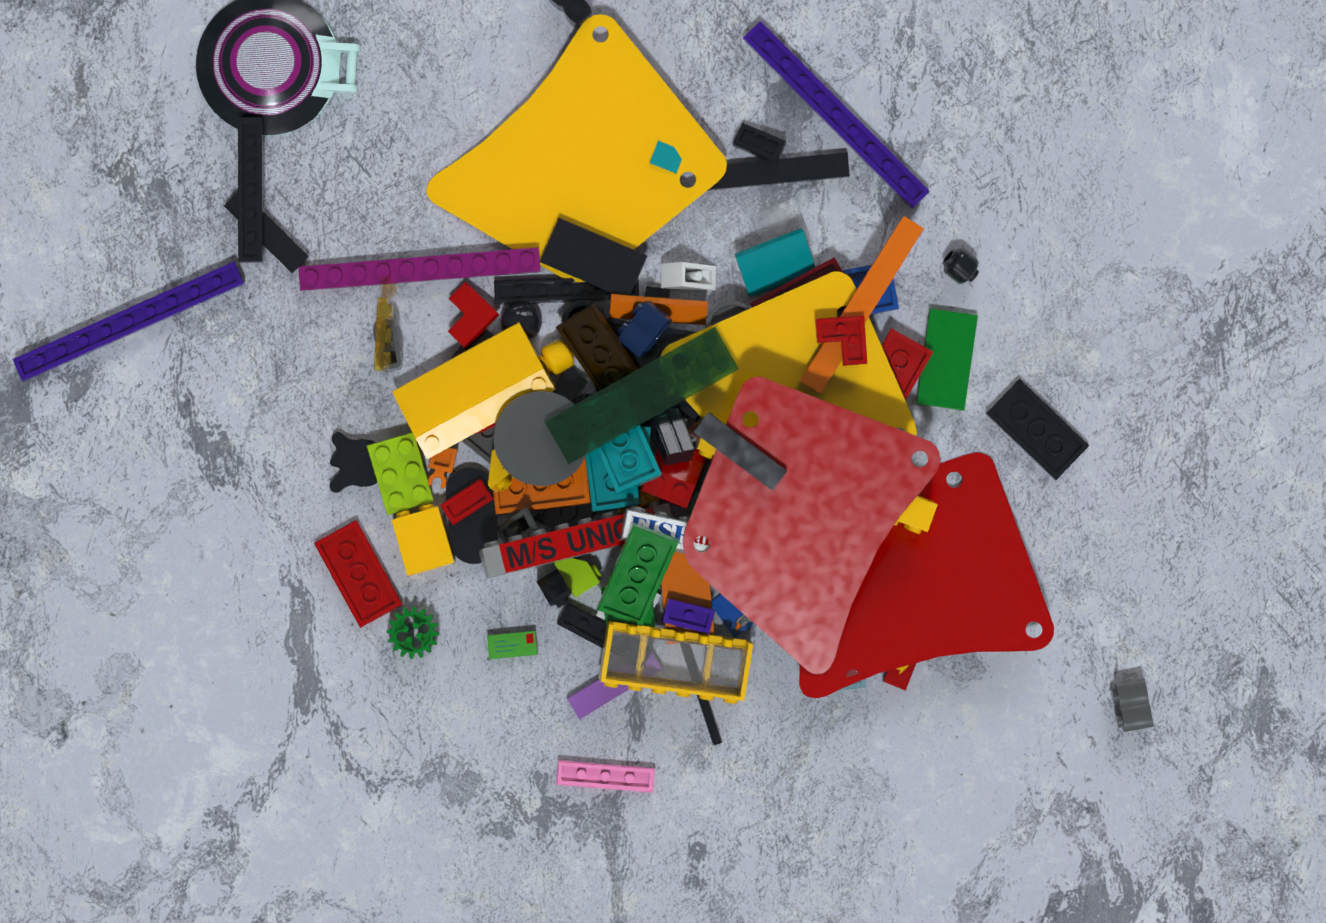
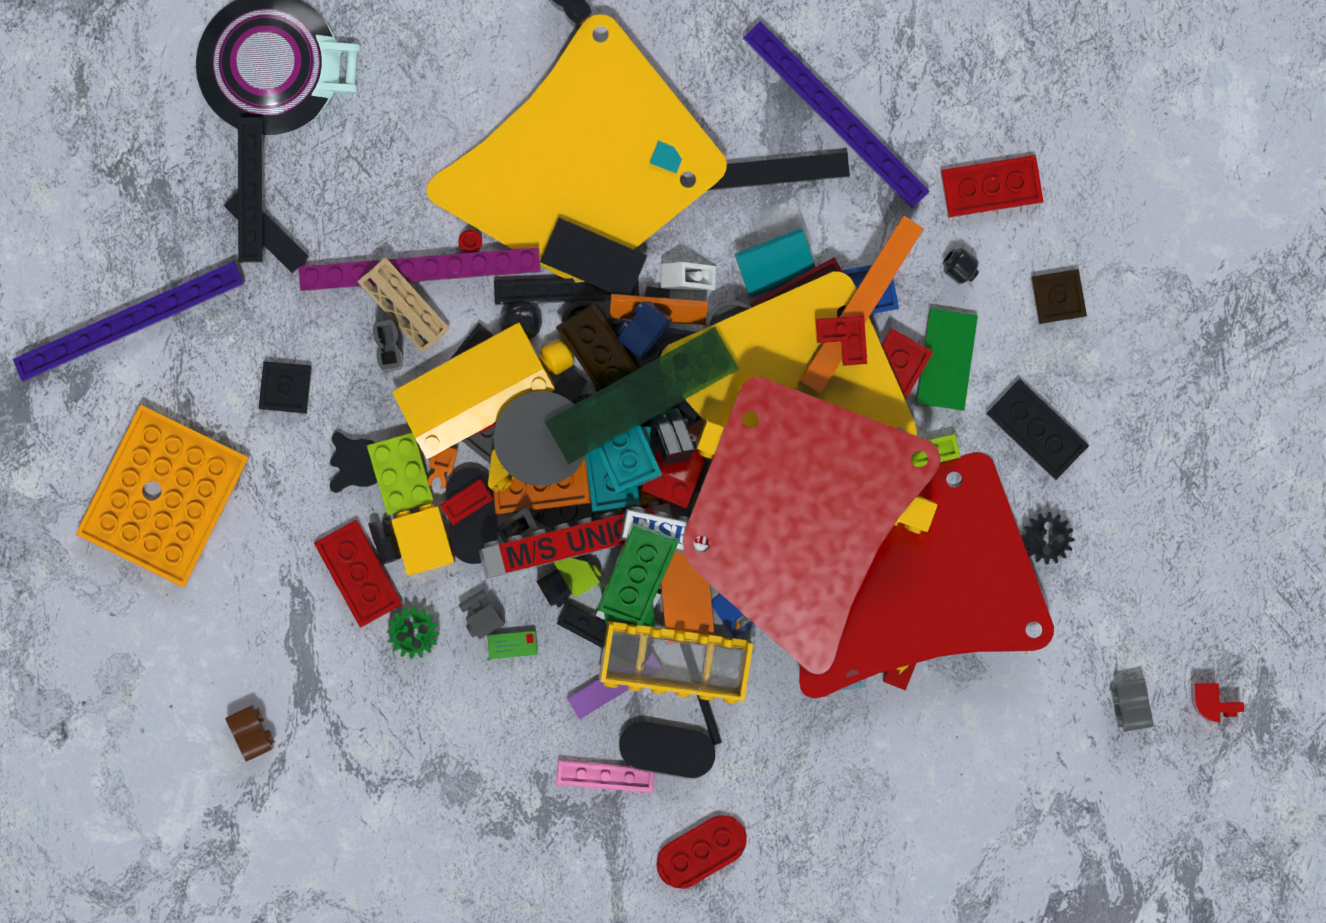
(195, 488): none -> light orange plate
(250, 733): none -> reddish brown brick
(285, 387): none -> black tile
(383, 335): clear yellow plate -> none
(385, 546): none -> black hinge
(406, 303): none -> tan fence
(470, 241): none -> red plate
(476, 316): red tile -> none
(485, 619): none -> dark grey brick
(667, 750): none -> black tile
(688, 615): dark purple plate -> none
(701, 851): none -> red tile
(740, 450): black tile -> none
(759, 143): black plate -> none
(946, 446): none -> lime plate
(992, 186): none -> red tile
(1057, 549): none -> black gear
(1058, 296): none -> dark brown tile
(1208, 705): none -> red brick

